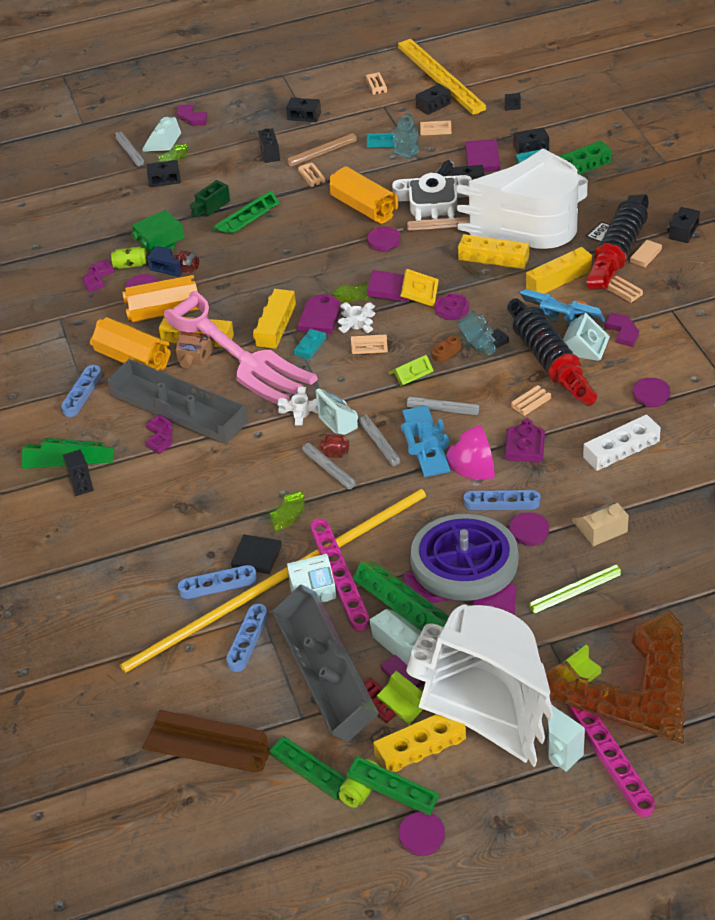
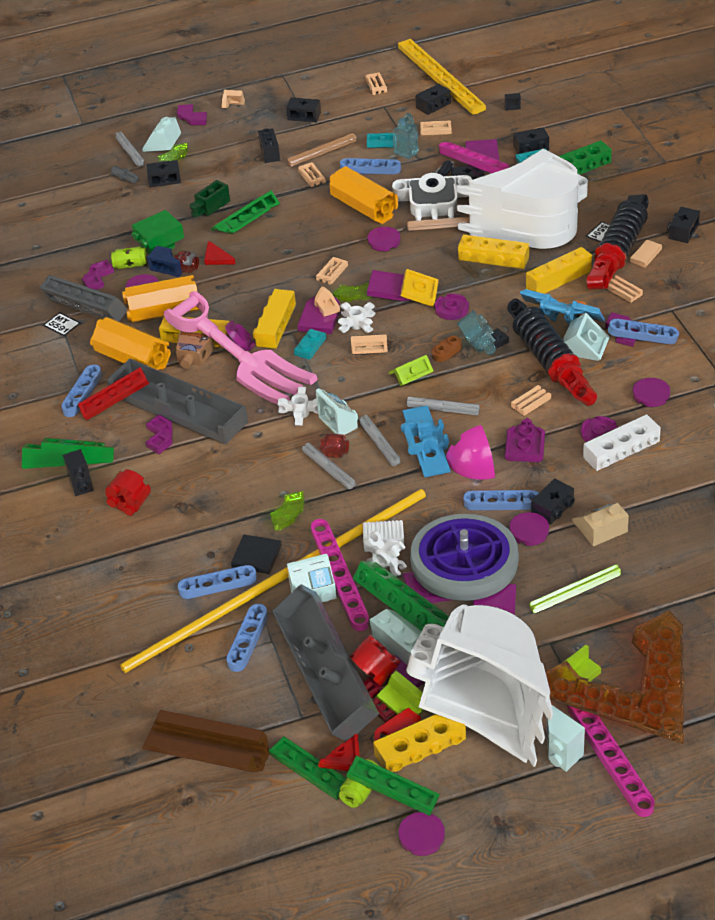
(61, 324): none -> sticker
(83, 298): none -> dark grey piece
(113, 393): none -> red plate
(124, 174): none -> dark grey axle
(127, 492): none -> red brick
(217, 256): none -> red tile
(232, 97): none -> light nougat tile
(240, 335): none -> magenta tile
(326, 302): none -> light nougat tile
(334, 271): none -> light nougat tile
(342, 756): none -> red tile
(368, 166): none -> medium blue beam
(375, 659): none -> red brick
(386, 553): none -> white pin
(388, 530): none -> white brick
(399, 722): none -> red piece
(471, 157): none -> dark pink beam
(553, 500): none -> black brick
(596, 427): none -> magenta tile
(643, 329): none -> medium blue beam

